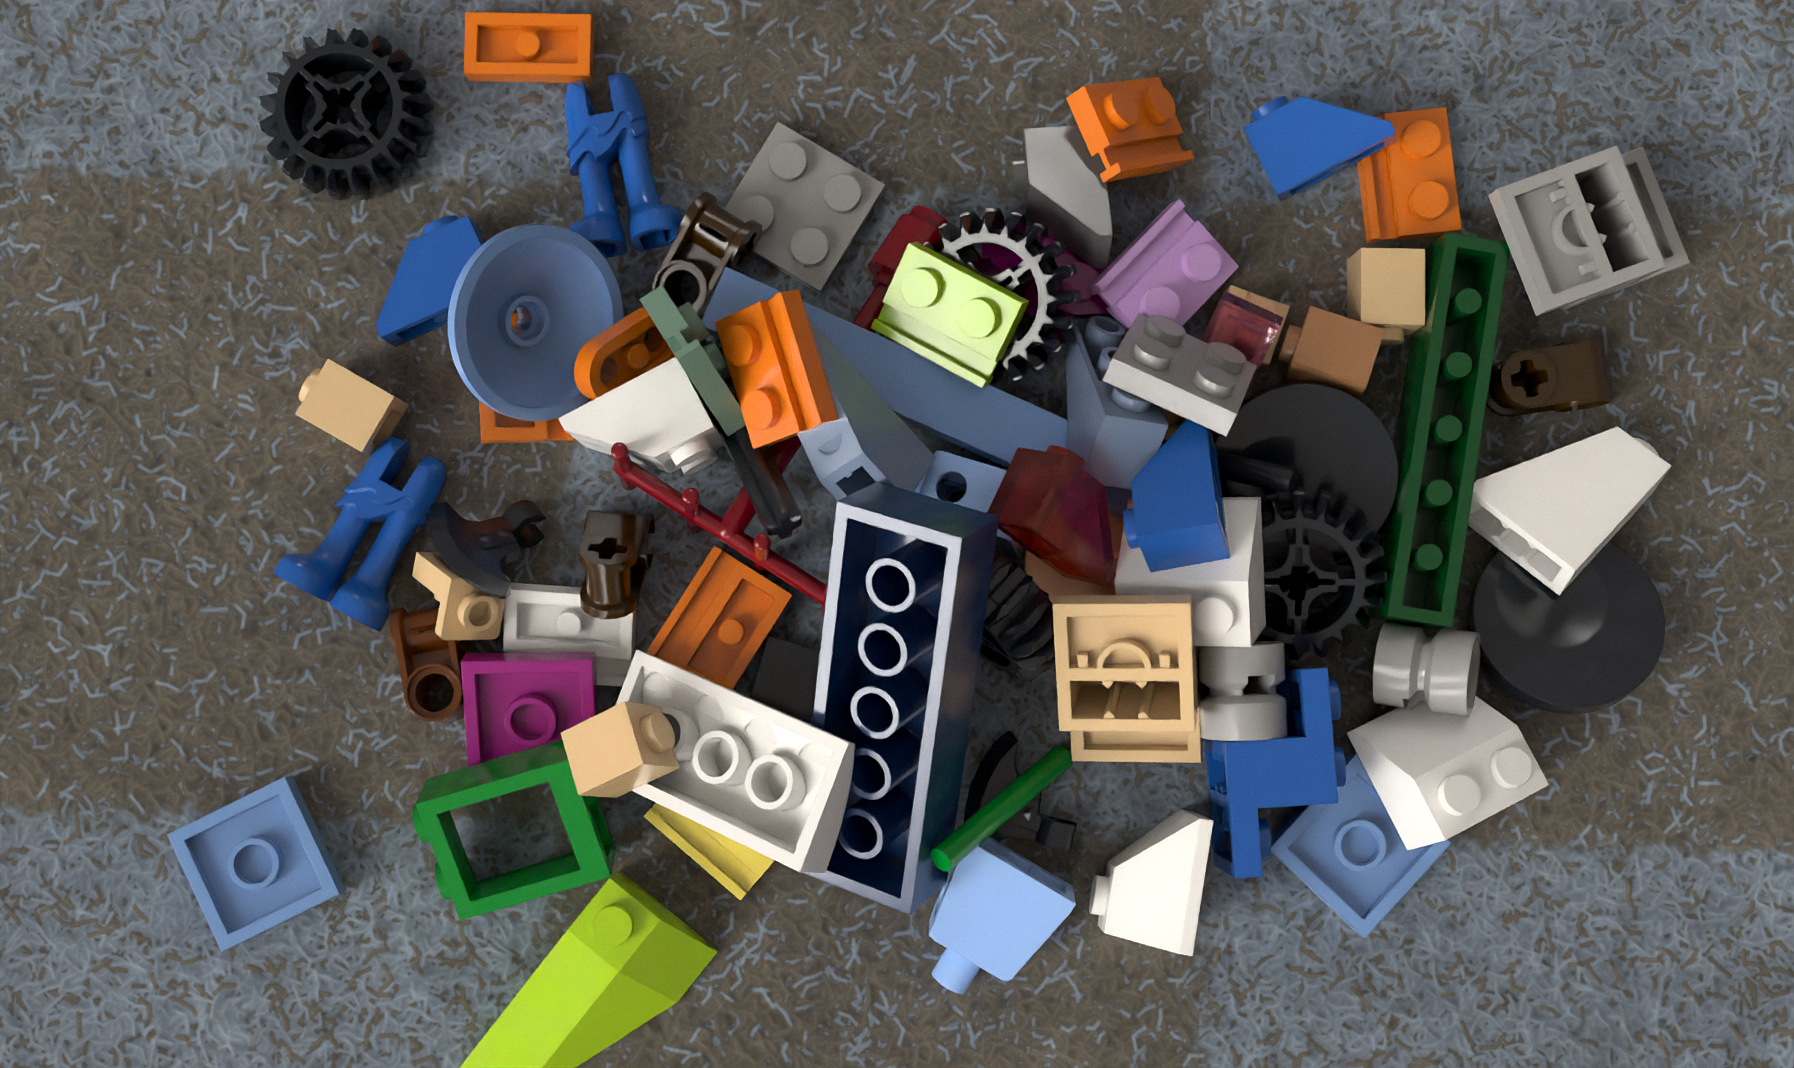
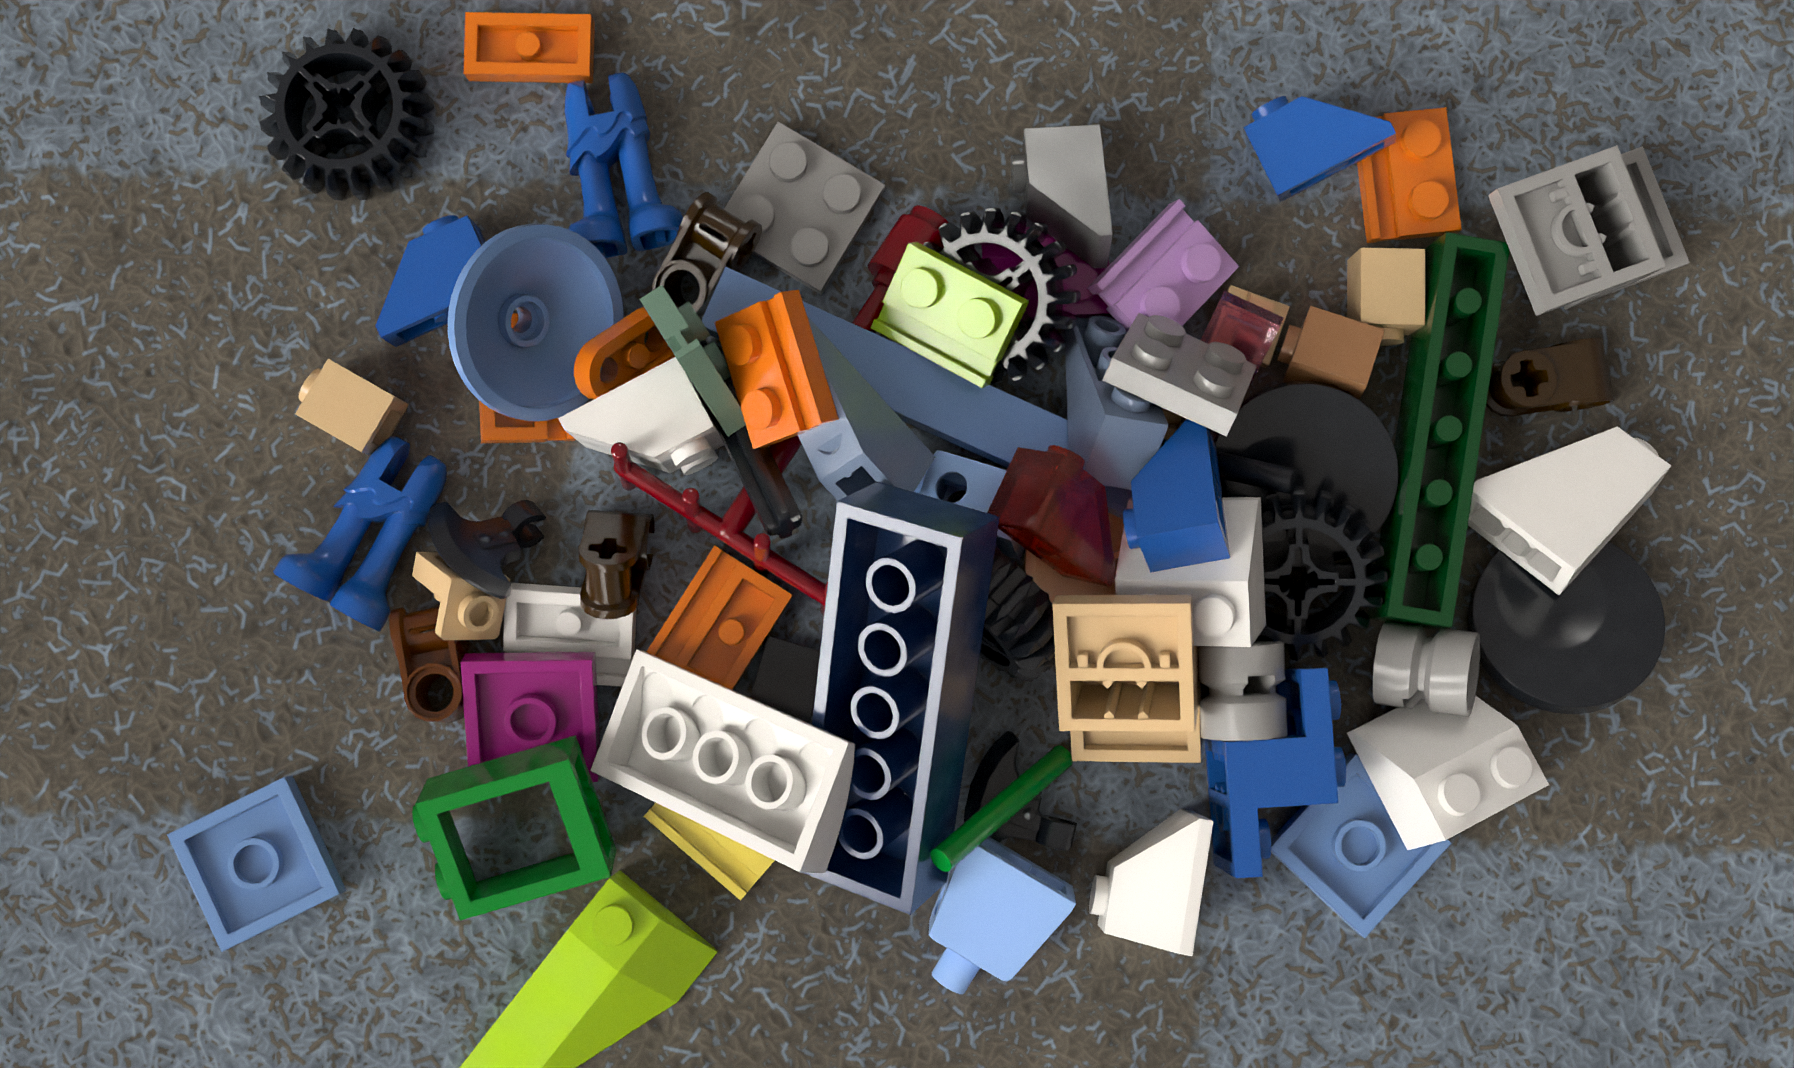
(620, 749): tan brick -> none
(1130, 127): orange plate -> none

